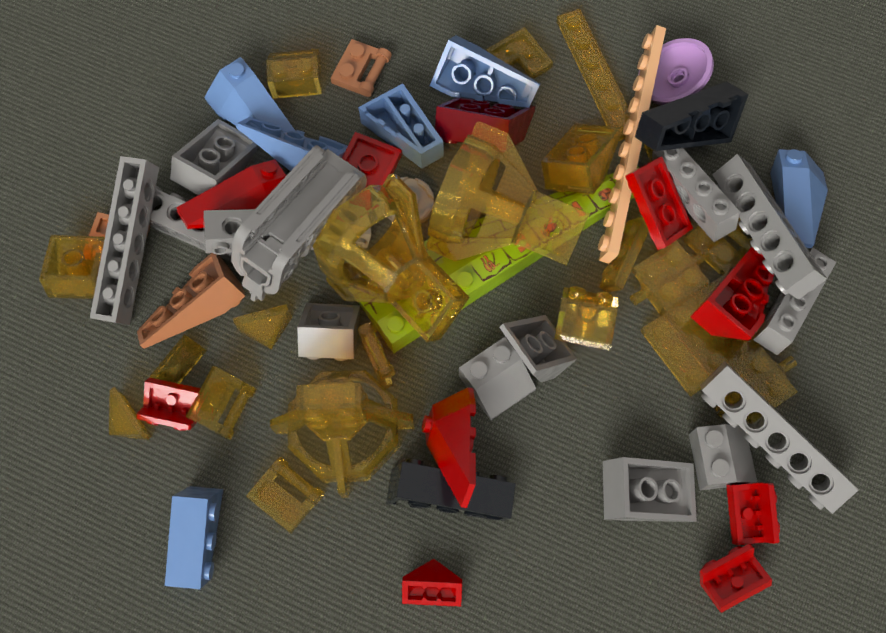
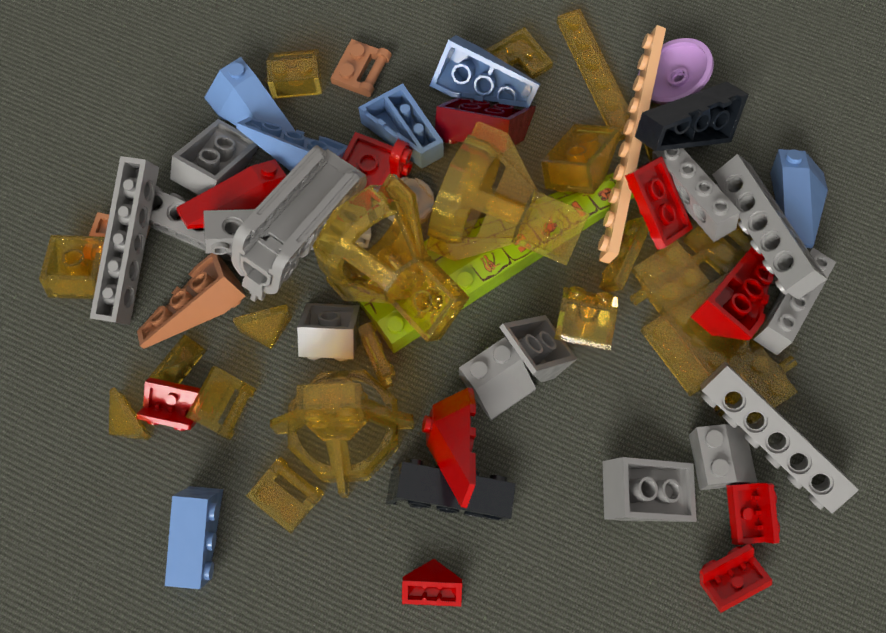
(400, 159): none -> red plate

